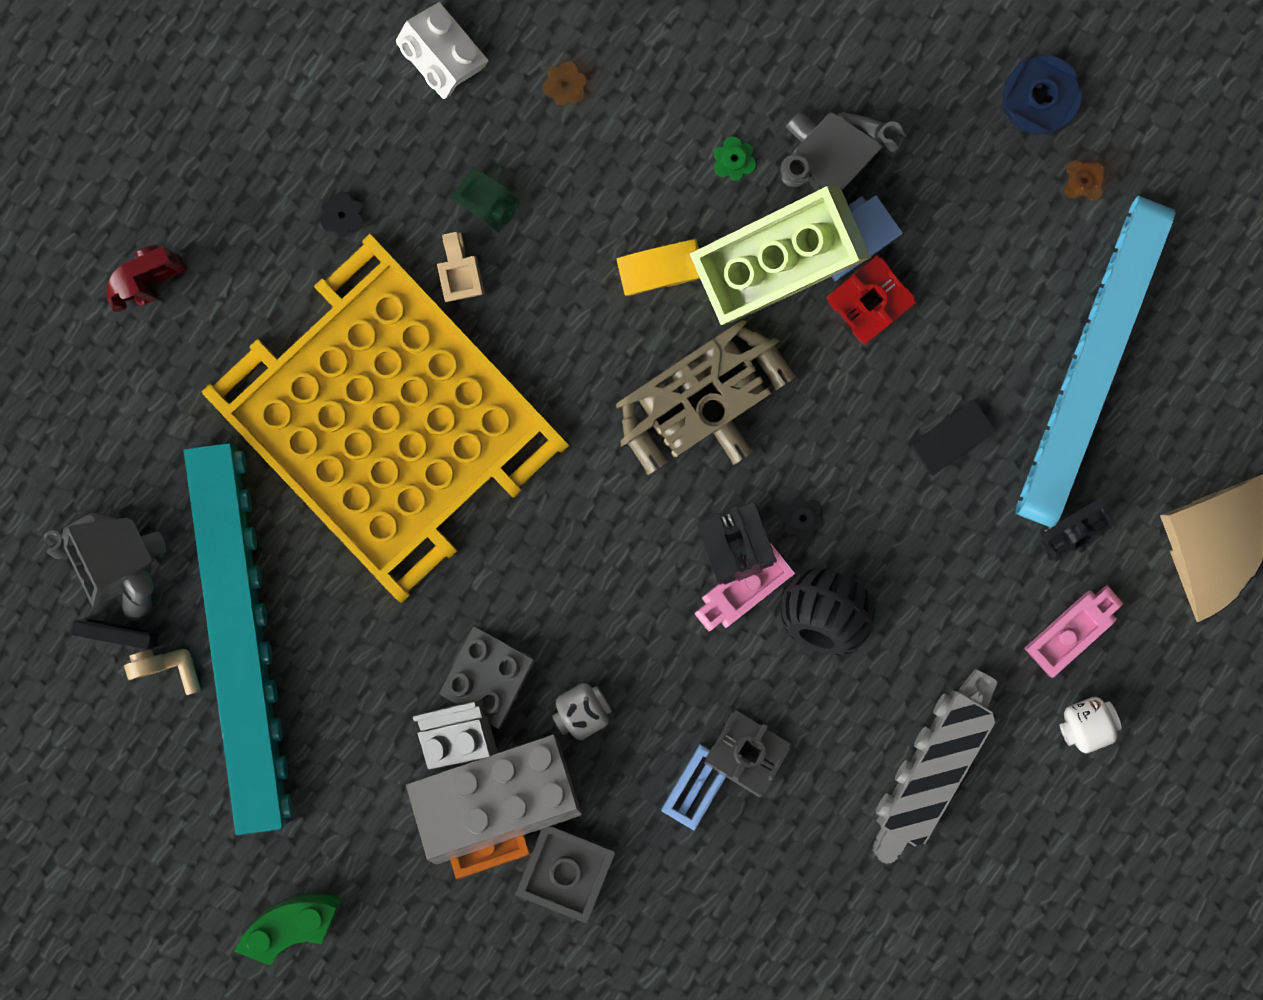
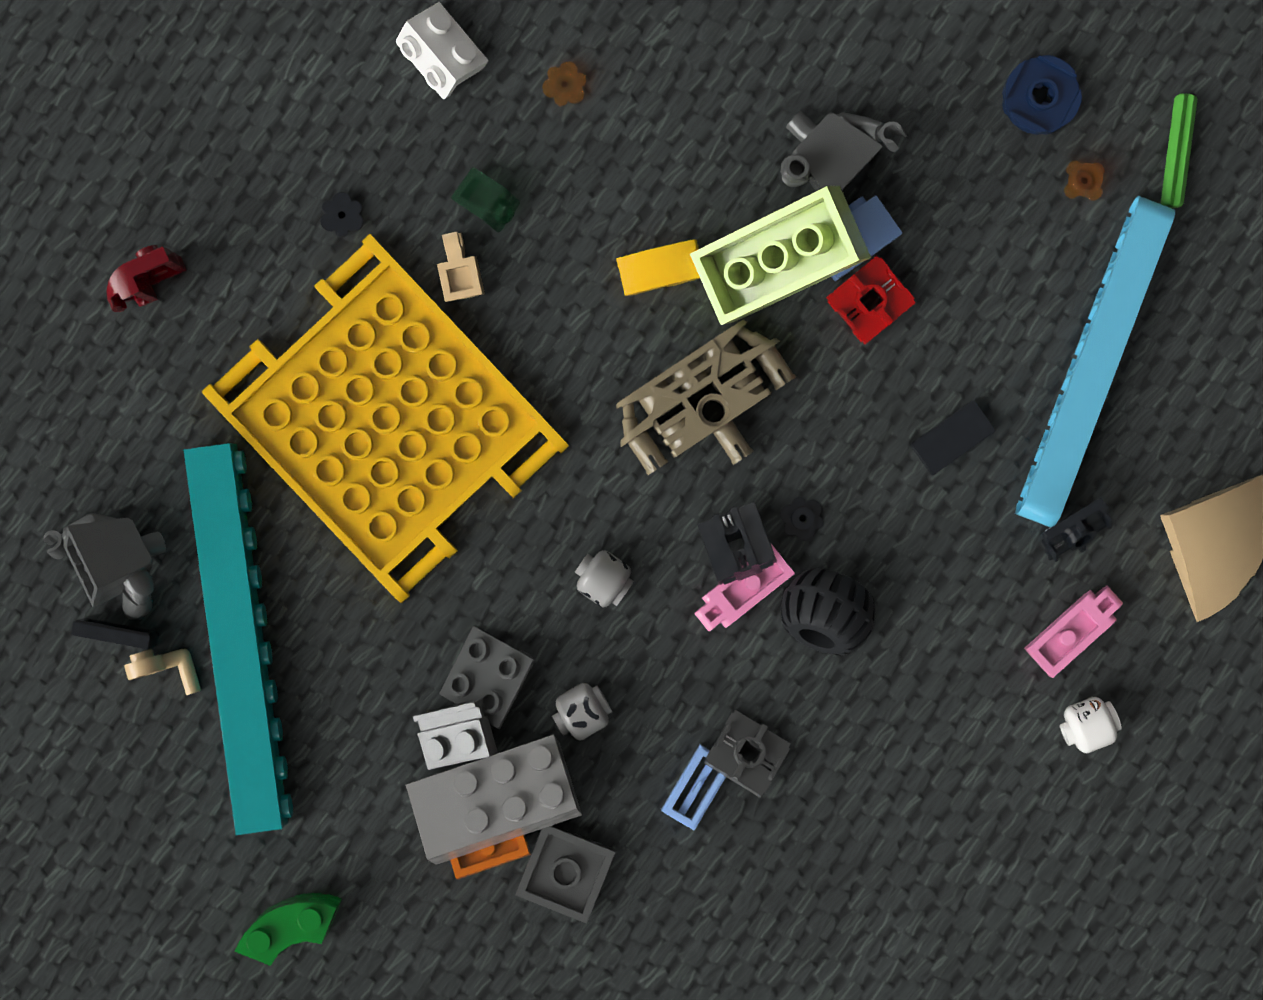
(603, 578): none -> light grey head
(725, 166): green plant -> none
(936, 768): light grey hinge -> none
(1179, 150): none -> bright green axle

